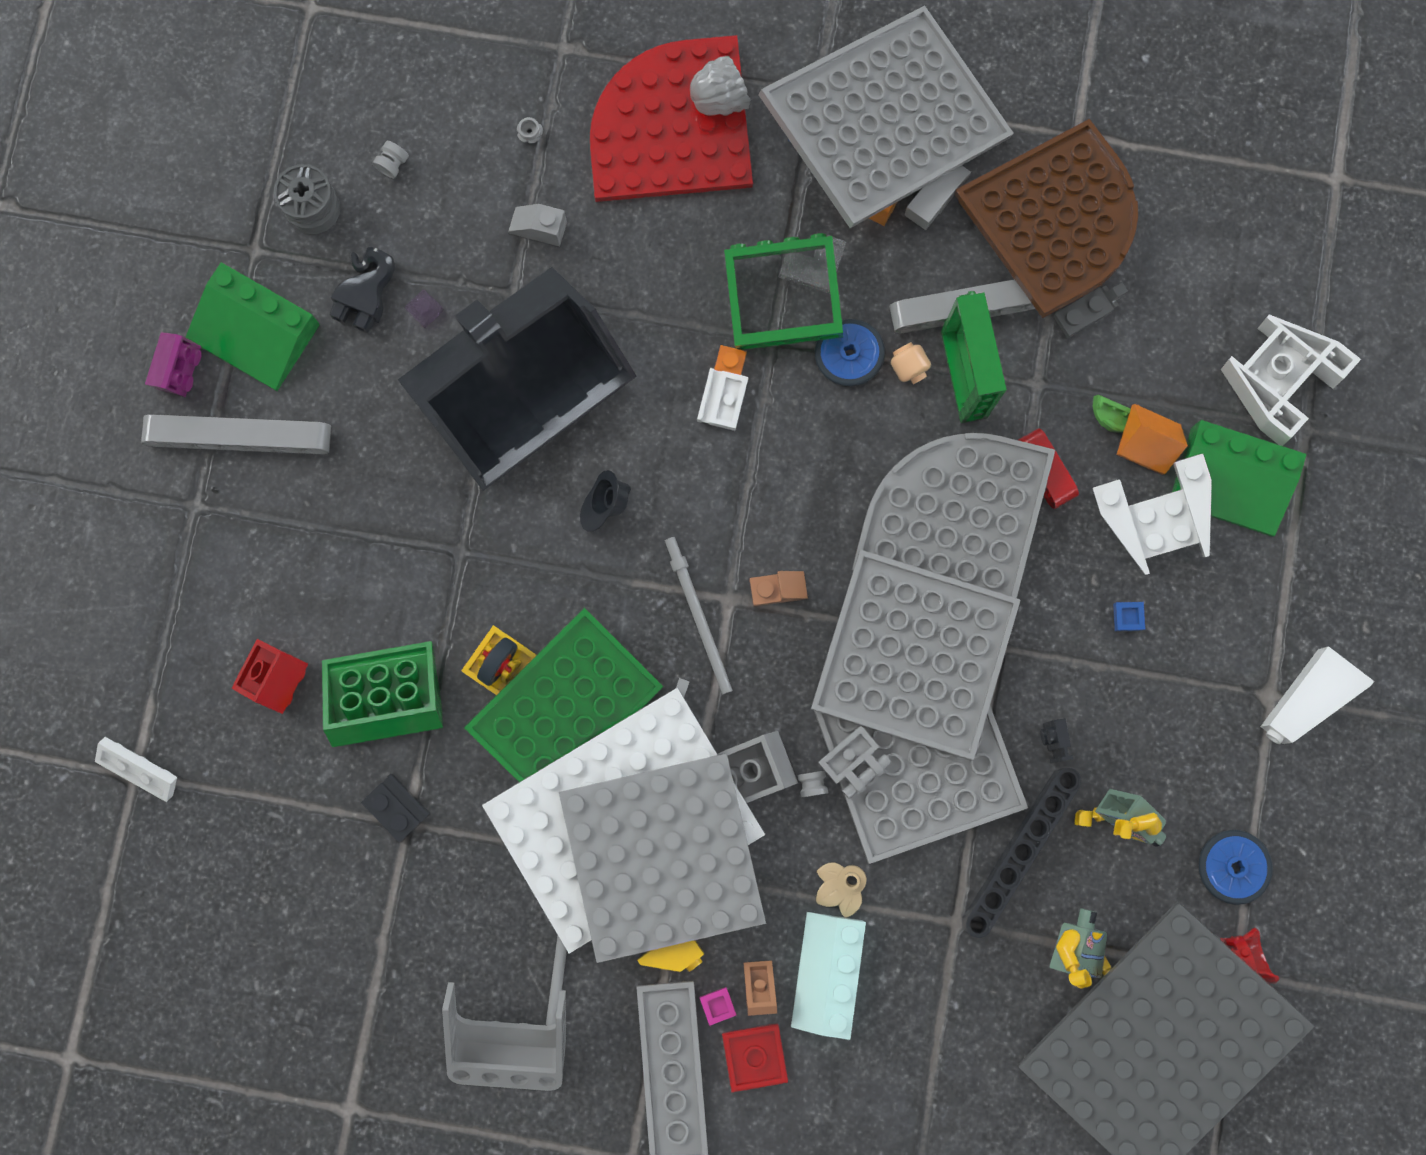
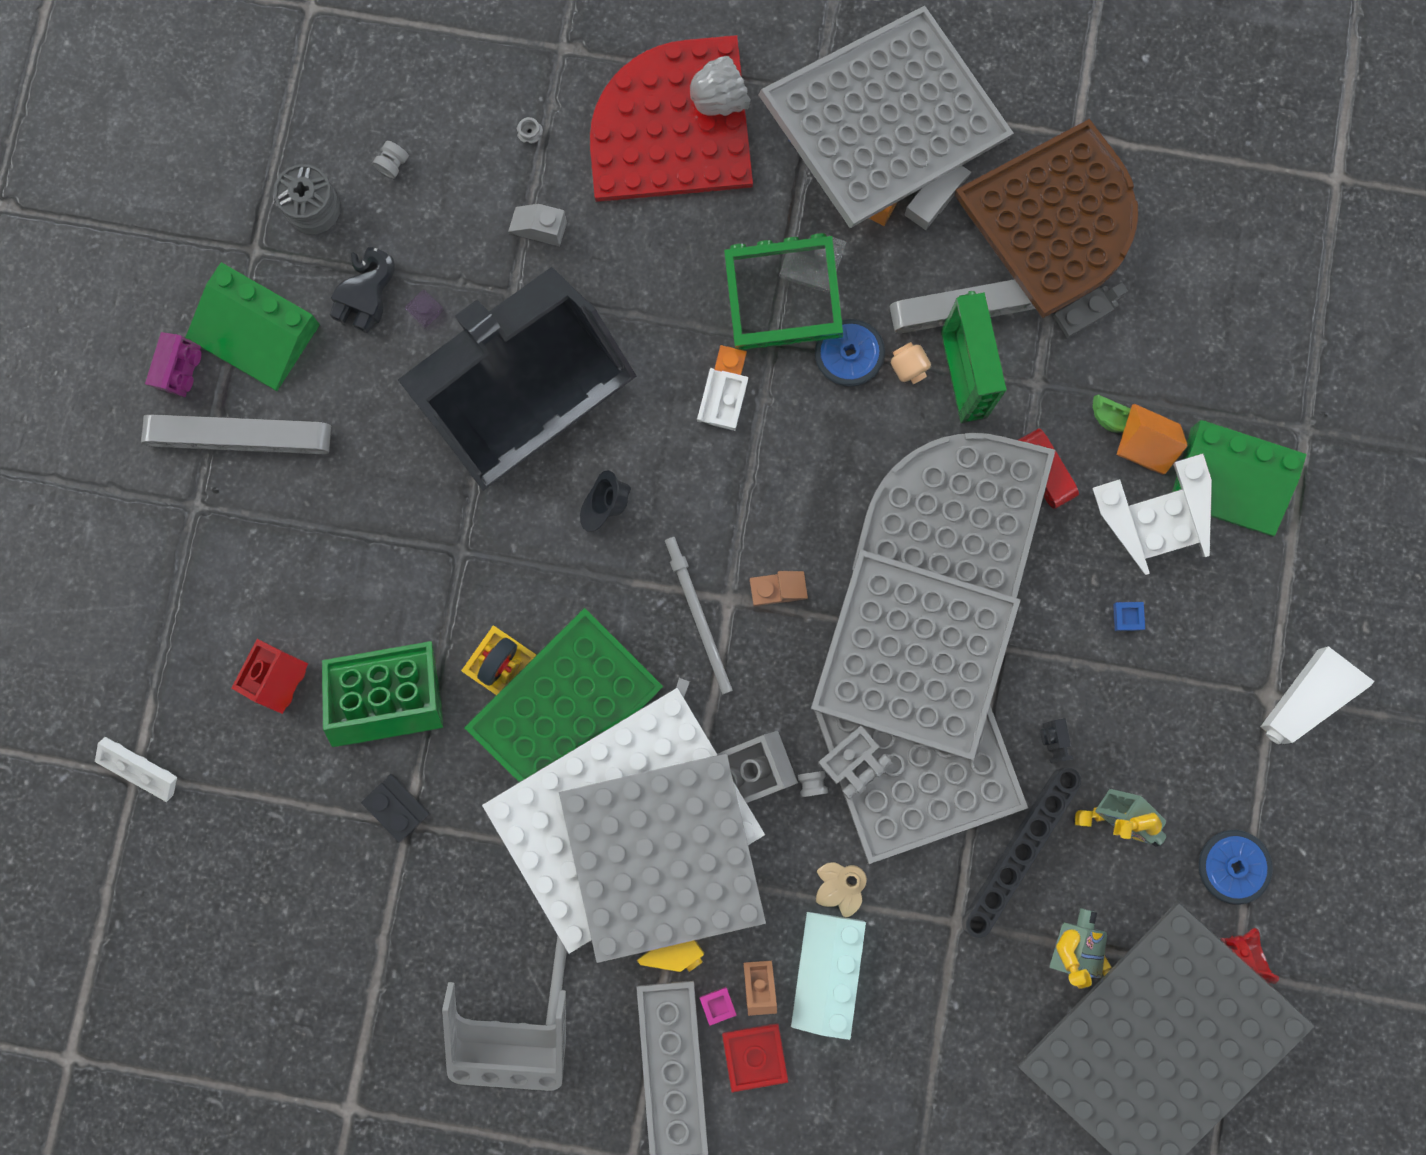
(1280, 369): white wedge -> none

